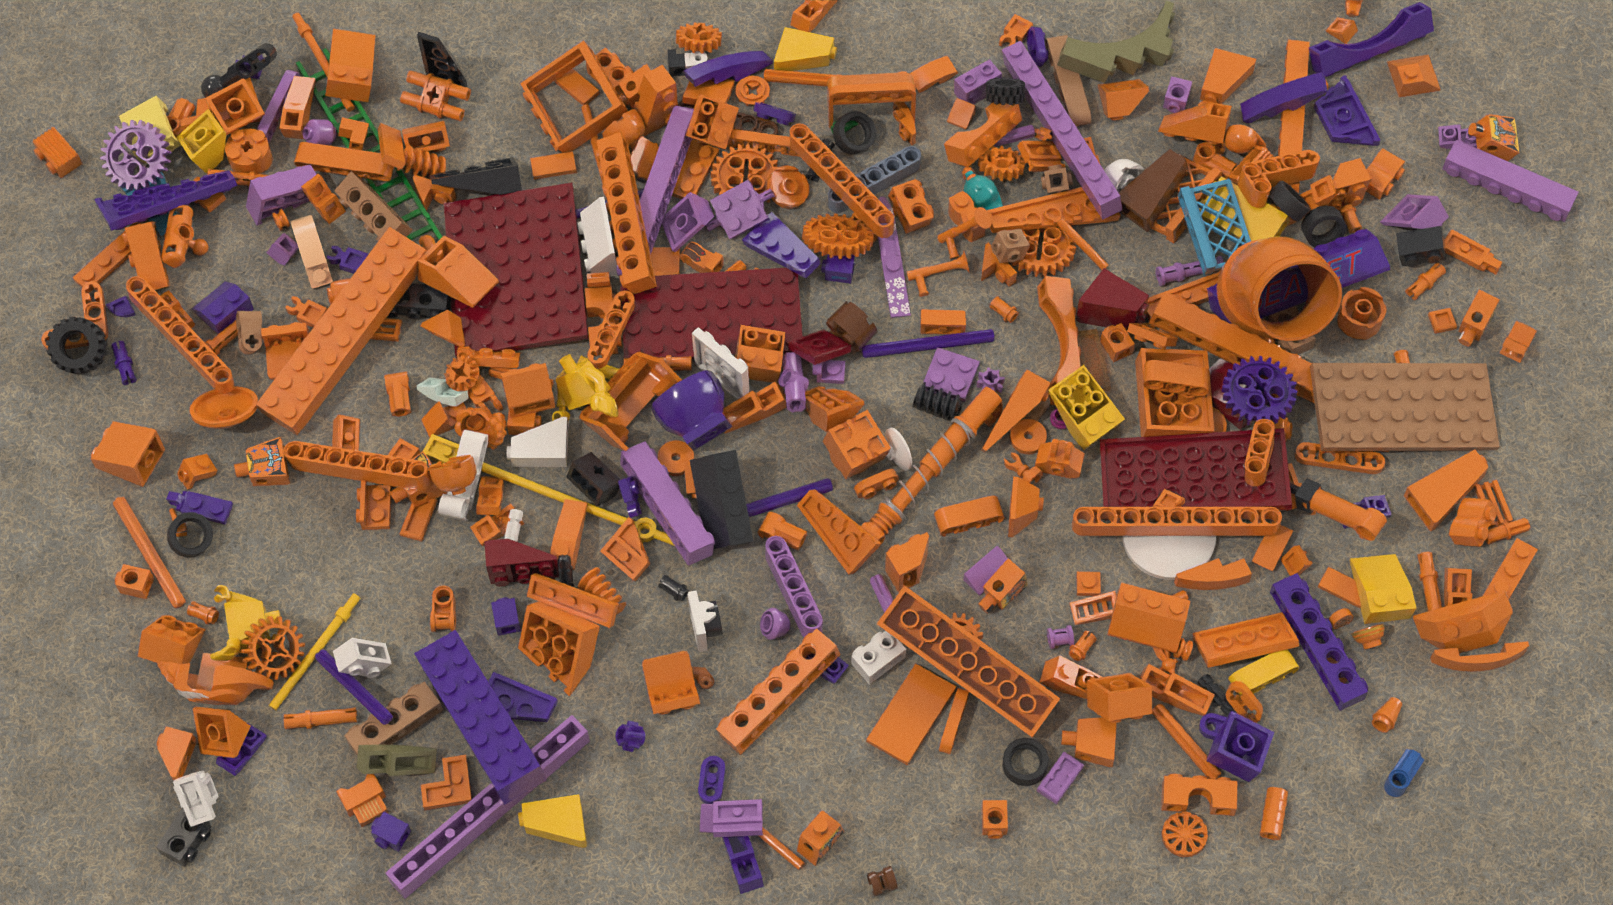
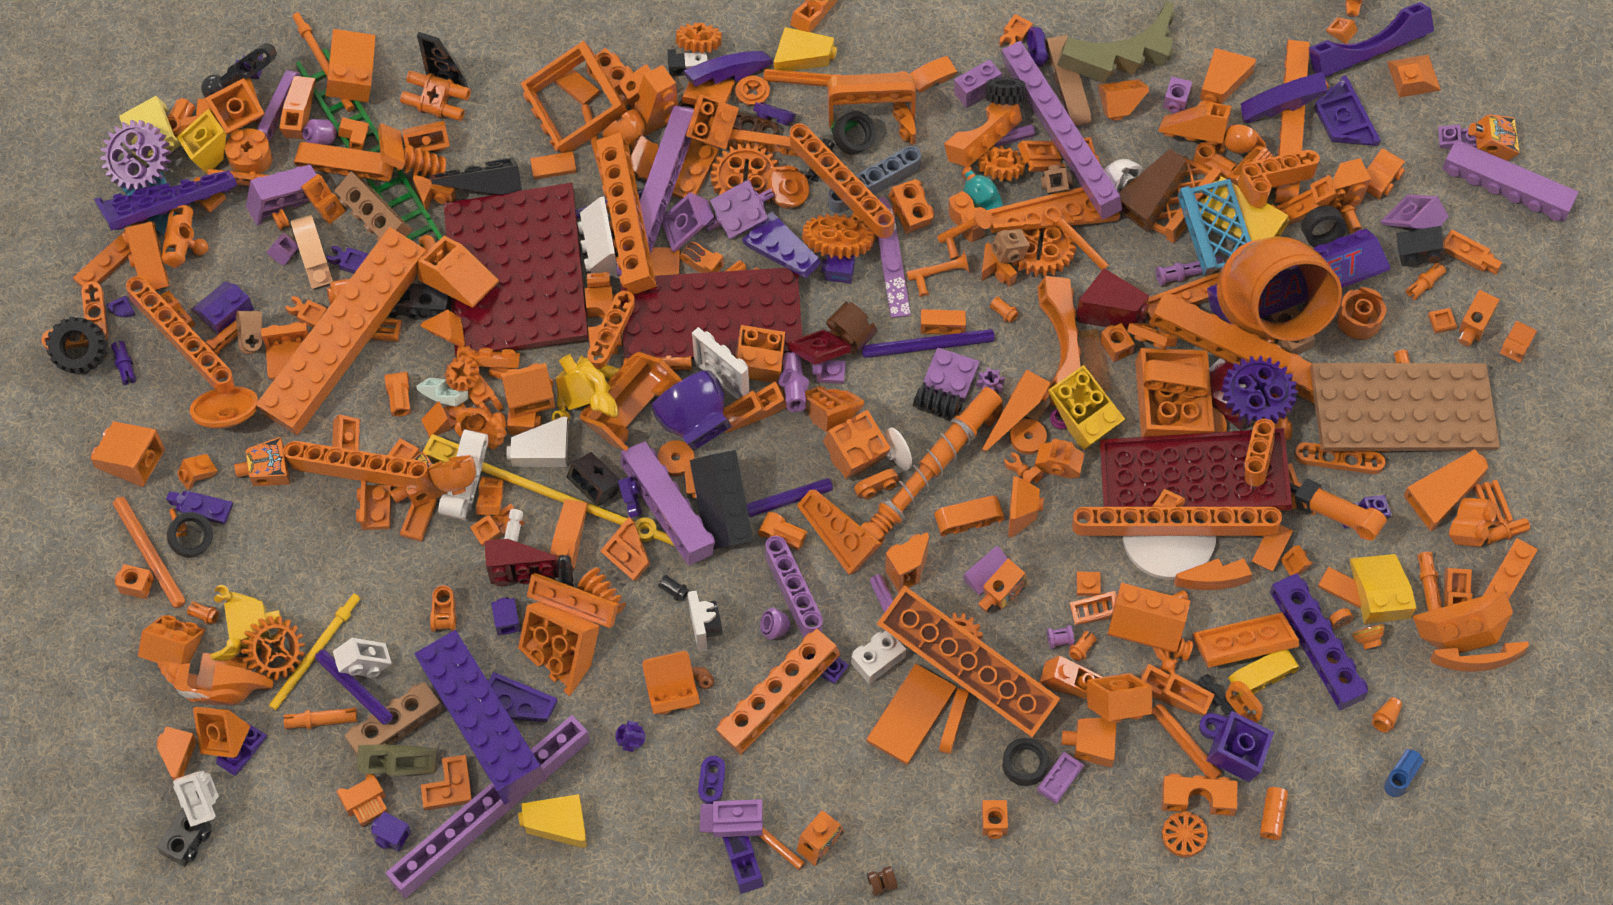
(56, 152): orange brick -> none
(961, 113): orange slope -> none
(1043, 134): orange piece -> none
(1289, 201): black tyre -> none

